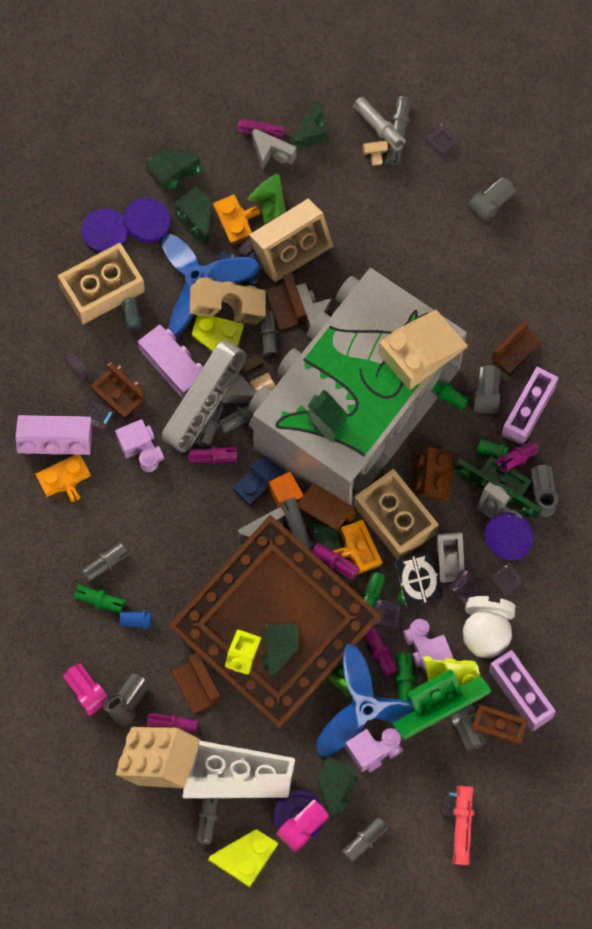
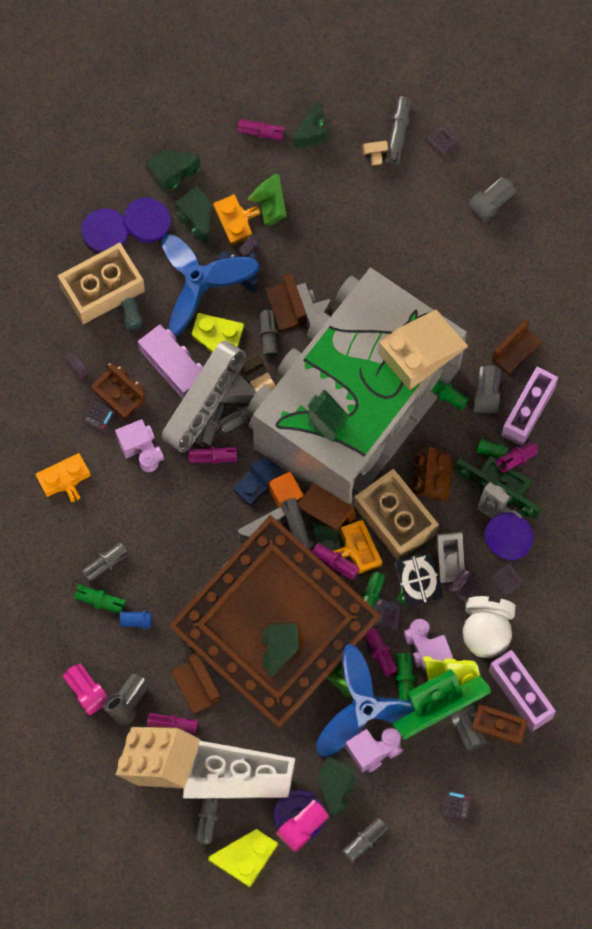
(54, 435): lavender brick -> none
(242, 652): neon yellow bracket -> none
(246, 301): tan arch -> none
(267, 145): light grey slope -> none
(291, 240): tan brick -> none
(384, 129): light grey pin -> none
(463, 825): coral pin -> none
(544, 489): dark grey piece -> none

